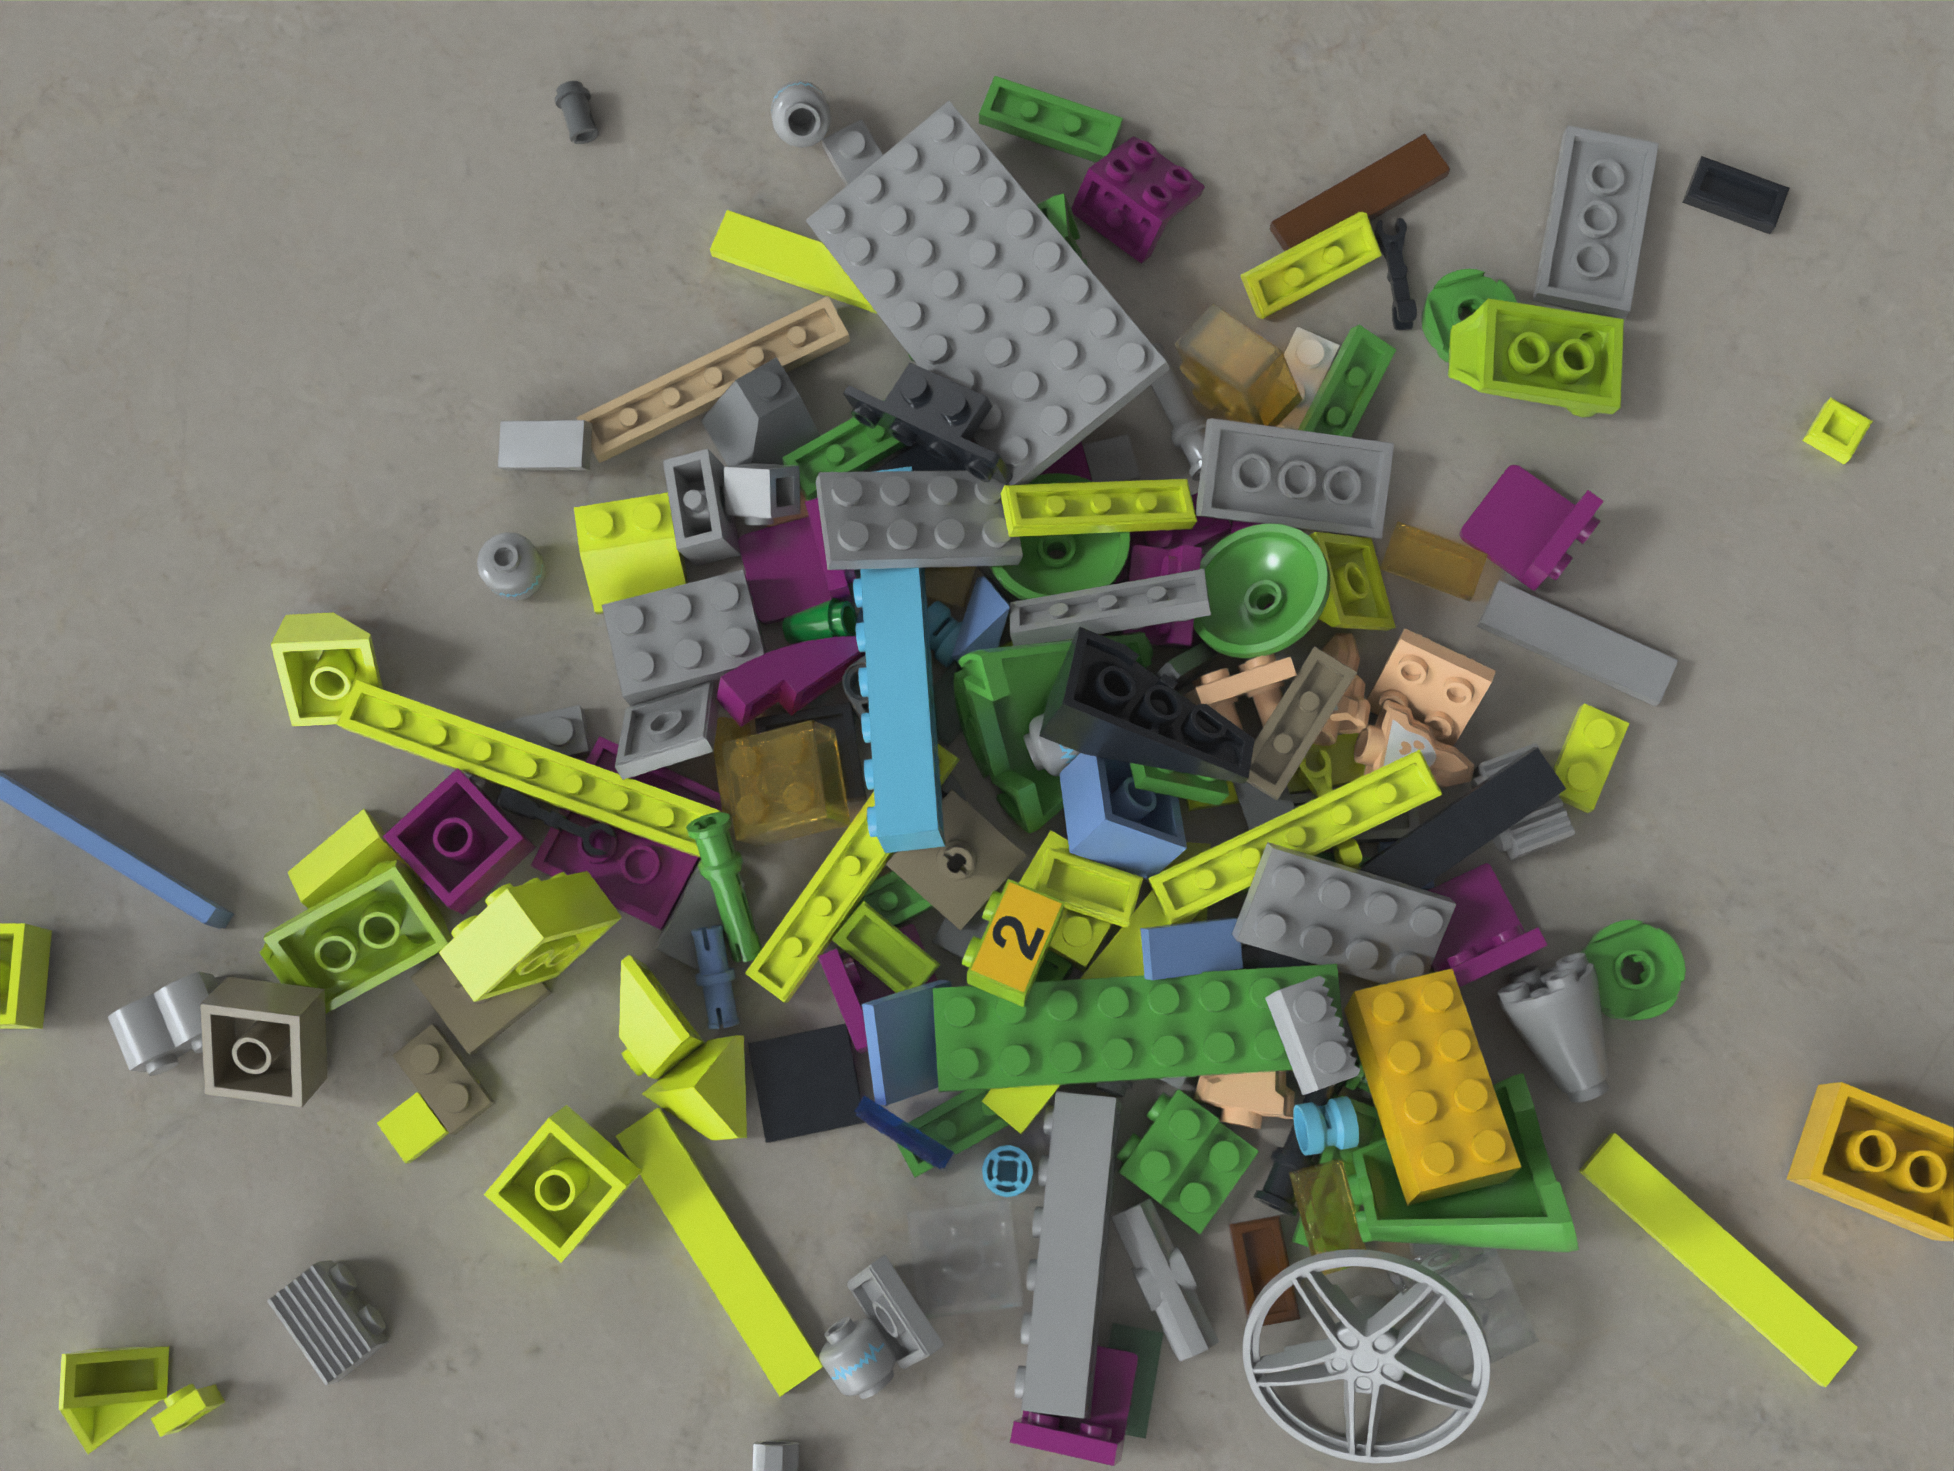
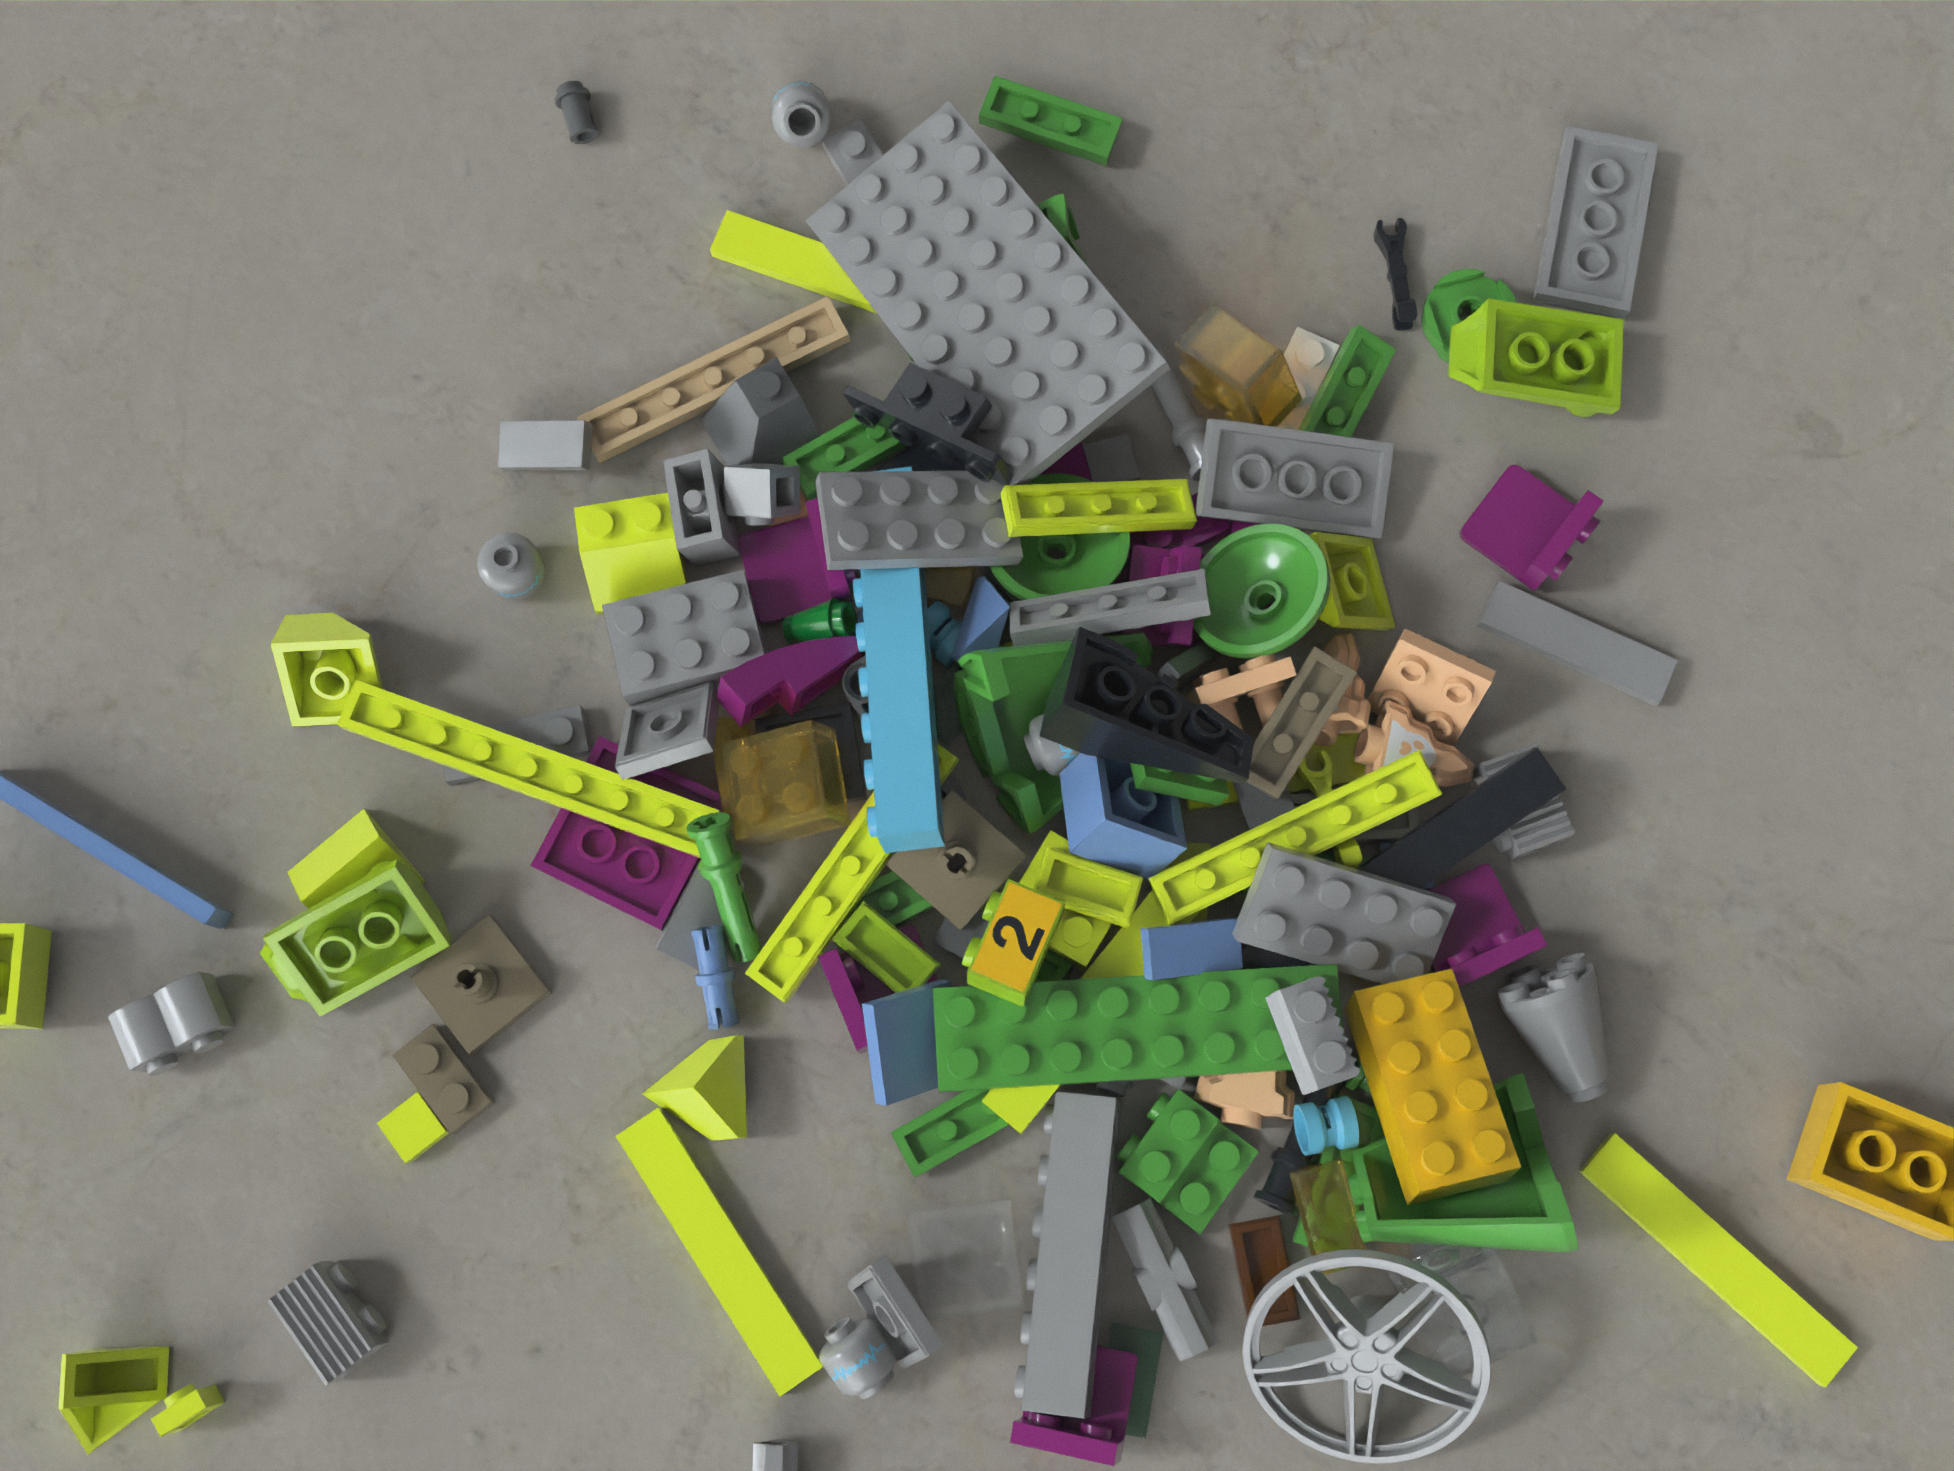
(264, 1041): dark tan brick -> none
(459, 842): magenta brick -> none
(524, 807): black piece -> none
(528, 933): neon yellow brick -> none
(562, 1183): neon yellow brick -> none
(651, 1023): neon yellow slope -> none
(805, 1082): black tile -> none
(904, 1134): clear blue tile -> none
(1007, 1171): medium azure wheel -> none
(1134, 196): magenta bracket -> none
(1311, 265): neon yellow tile -> none
(1367, 191): reddish brown tile -> none
(1433, 561): clear yellow tile -> none
(1588, 756): neon yellow plate -> none
(1658, 982): bright green plate -> none
(1736, 195): black tile -> none
(1837, 430): neon yellow tile -> none

